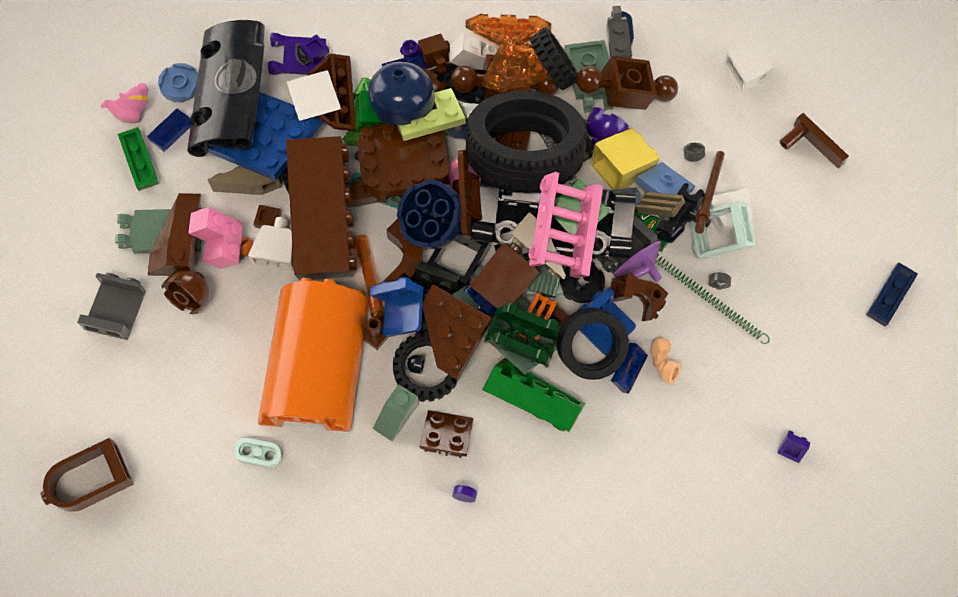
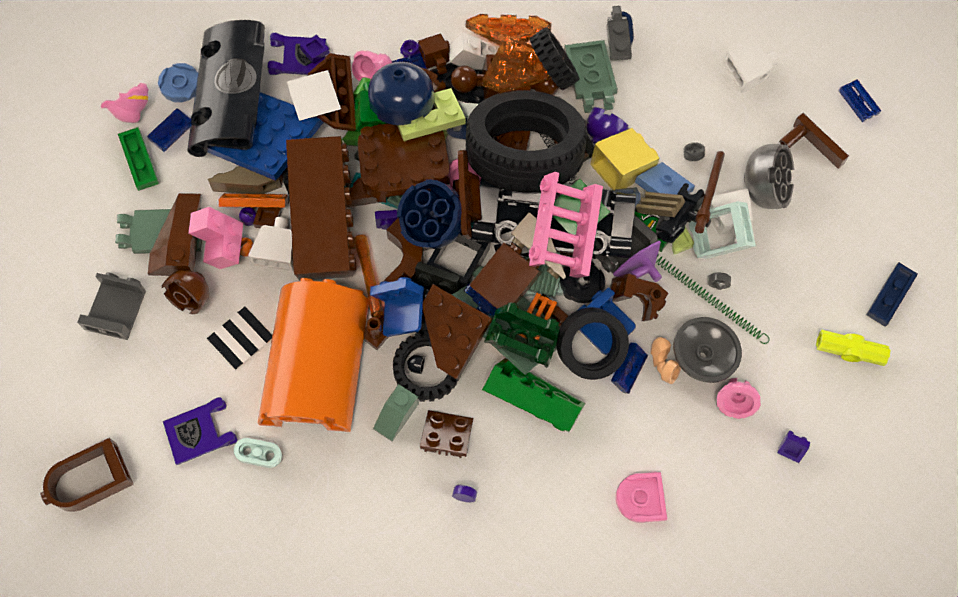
(195, 433): none -> dark purple flag
(240, 337): none -> sticker
(246, 219): none -> dark purple hinge
(253, 200): none -> orange tile
(368, 63): none -> bright pink hair
(385, 218): none -> dark purple plate
(627, 83): reddish brown brick -> none
(642, 498): none -> bright pink tile
(682, 243): none -> yellowish green tile
(715, 341): none -> dark grey dish
(738, 399): none -> bright pink hair
(768, 174): none -> flat silver cylinder
(853, 347): none -> neon yellow piece
(857, 102): none -> clear blue tile

